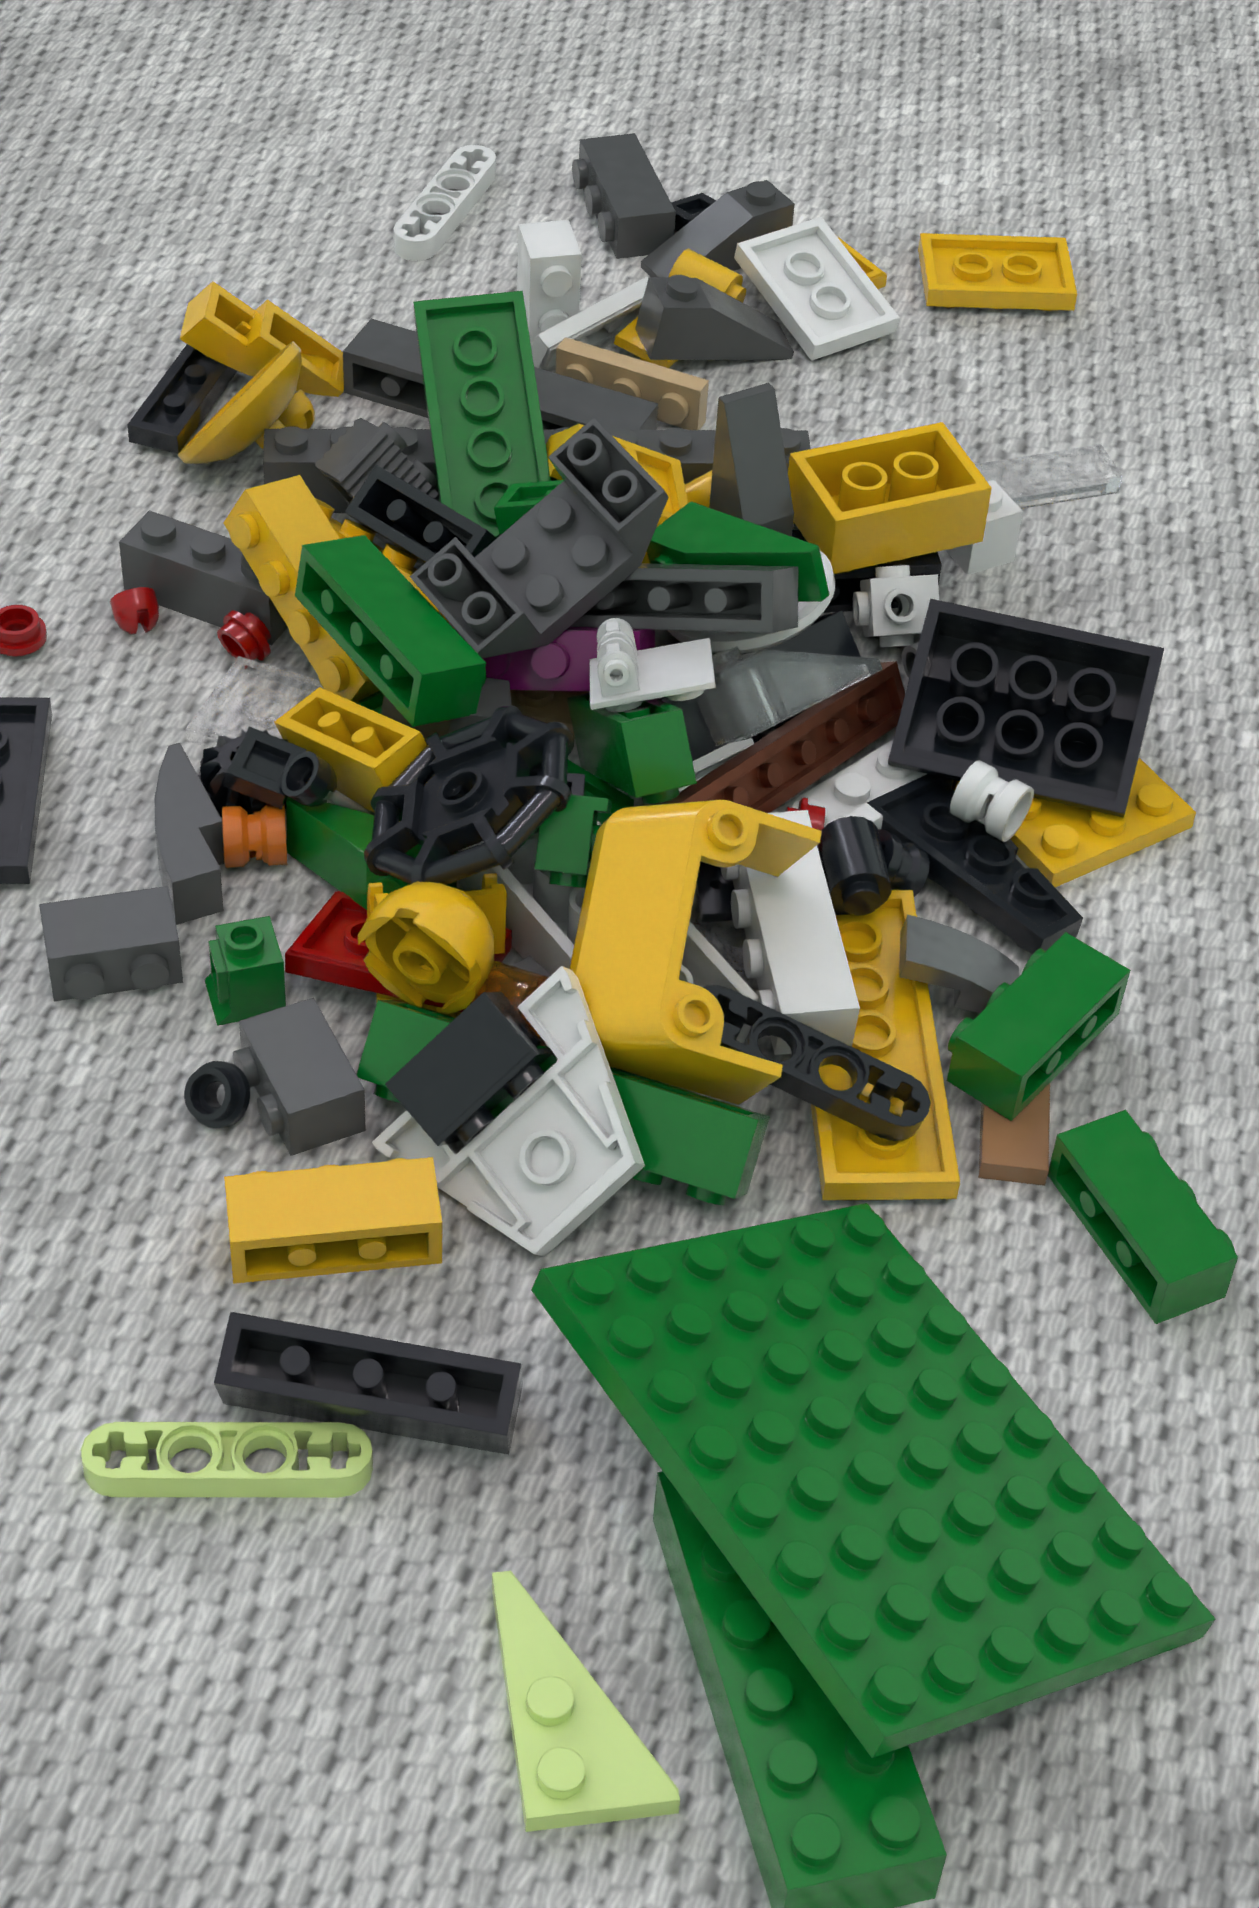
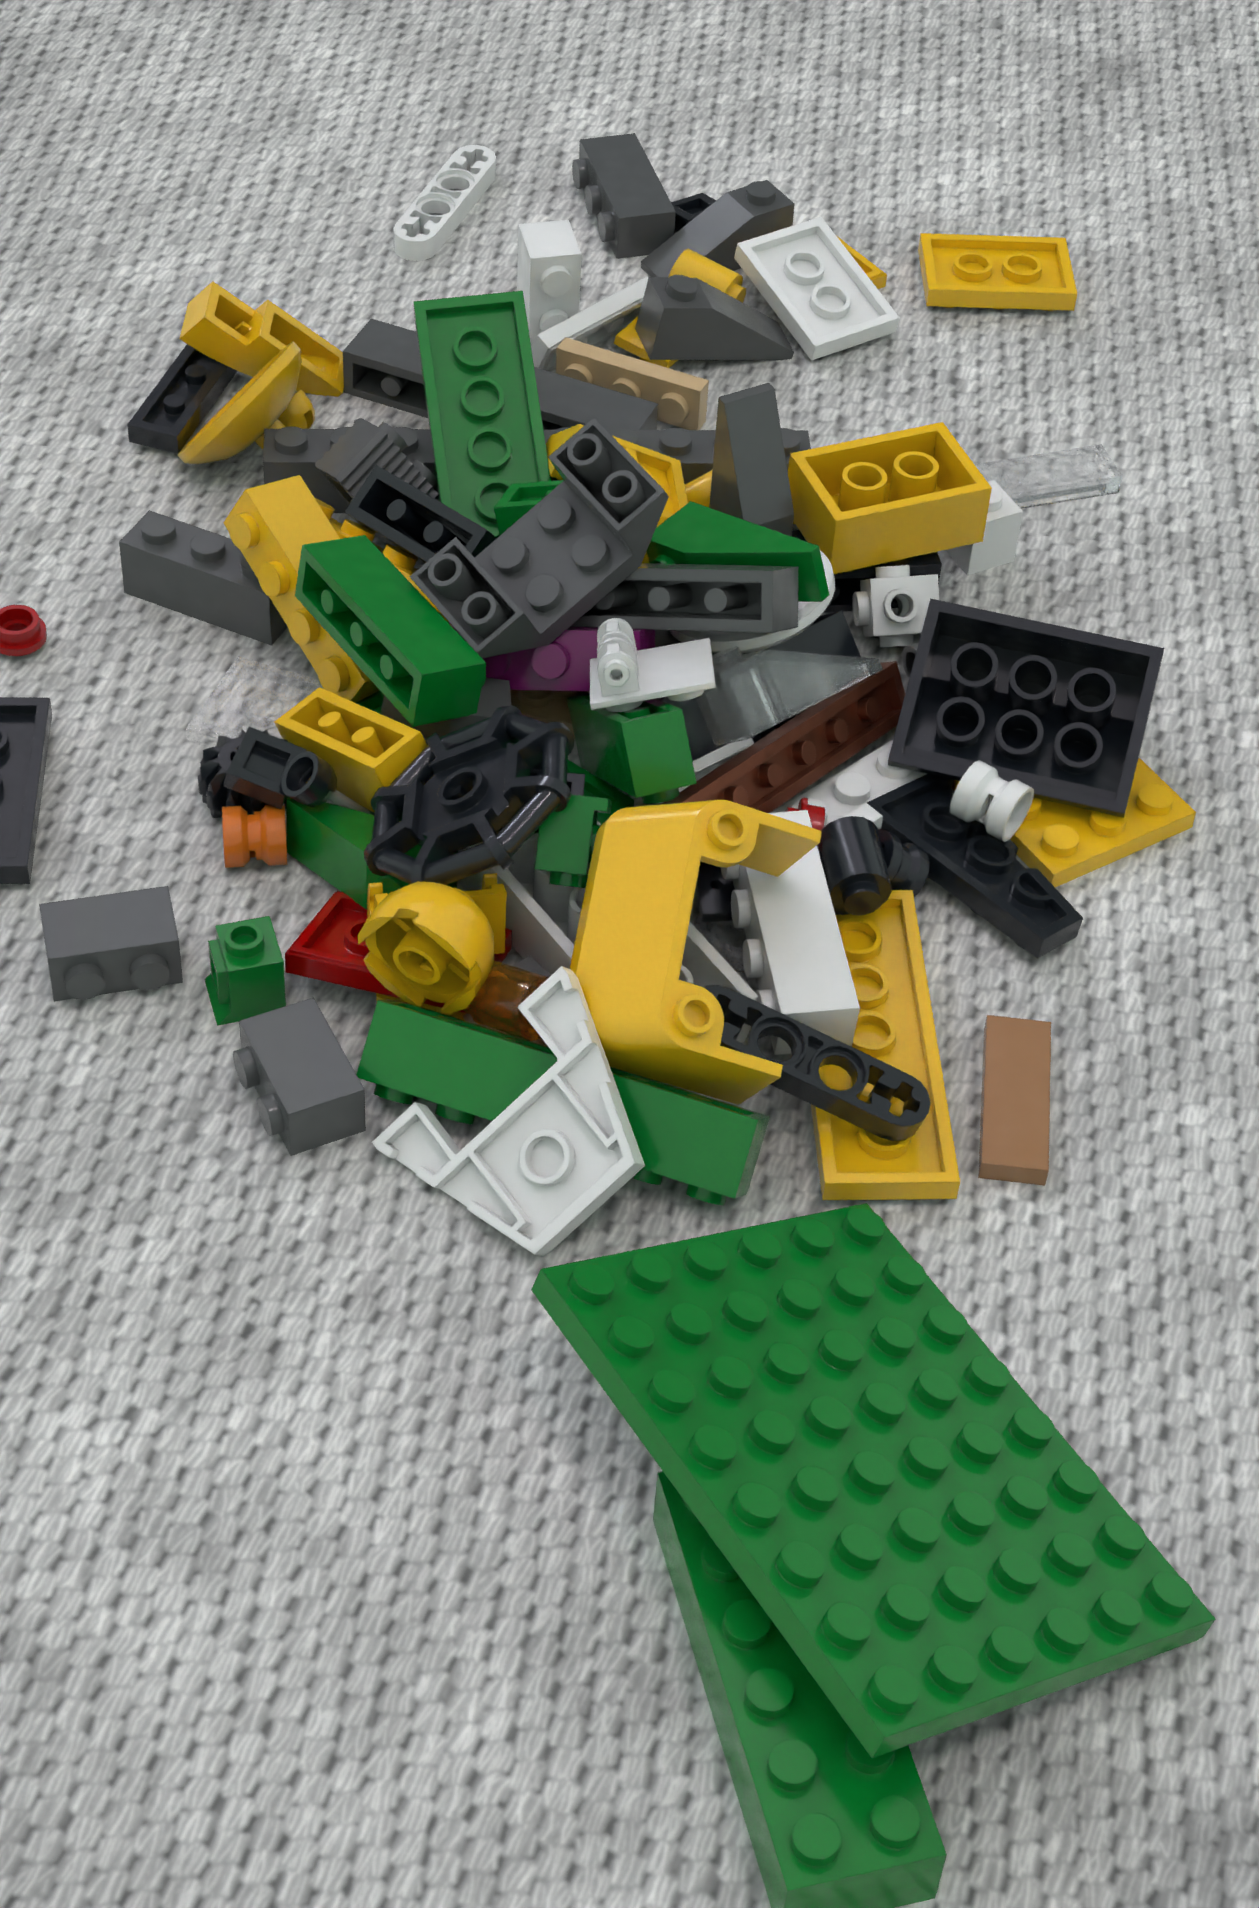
(135, 607): red hinge -> none
(188, 839): dark grey slope -> none
(202, 1089): black plate -> none
(228, 1447): yellowish green beam -> none
(244, 636): red plate -> none
(333, 1219): yellow brick -> none
(369, 1383): black brick -> none
(470, 1070): black hinge -> none
(569, 1740): yellowish green wing -> none
(953, 960): flat silver slope -> none
(1036, 1025): green brick -> none
(1142, 1216): green brick -> none

